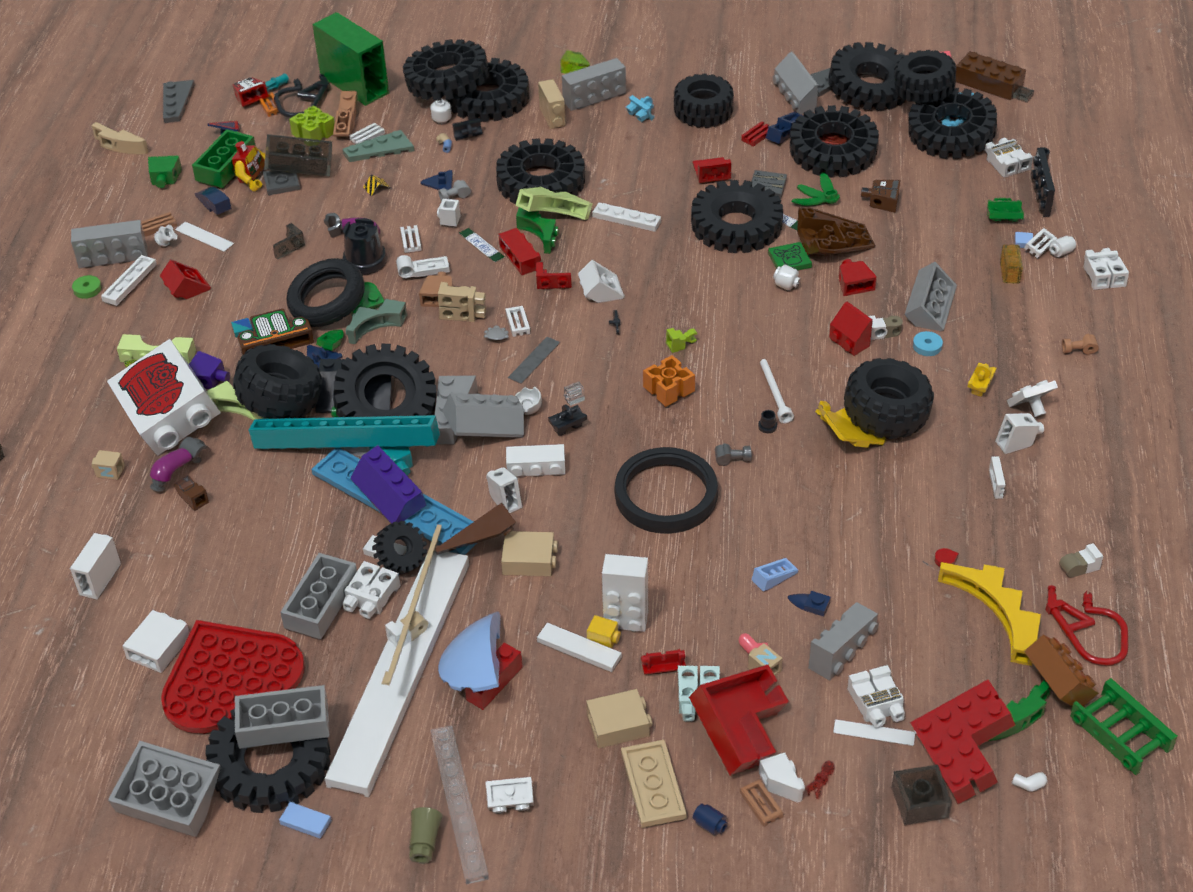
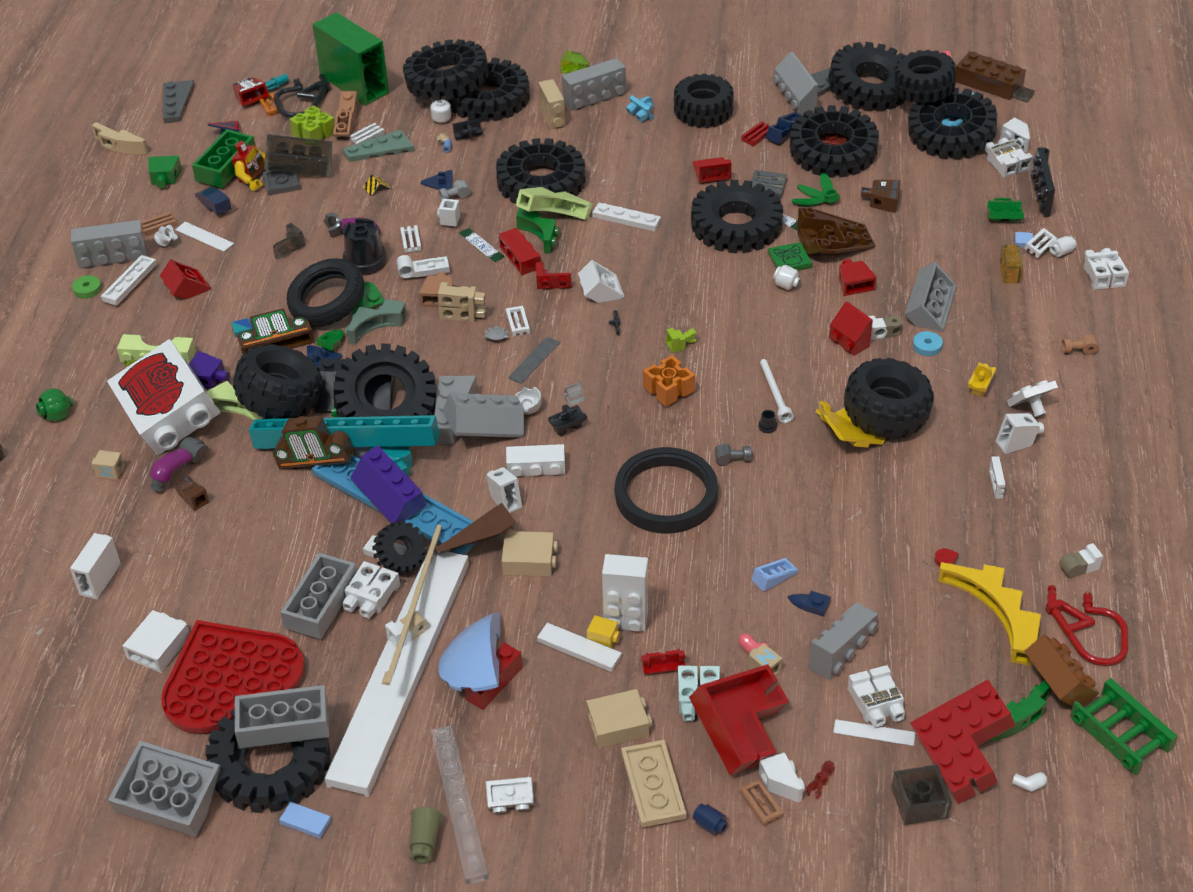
(54, 405): none -> green plant
(310, 444): none -> brick
(1018, 131): none -> white slope

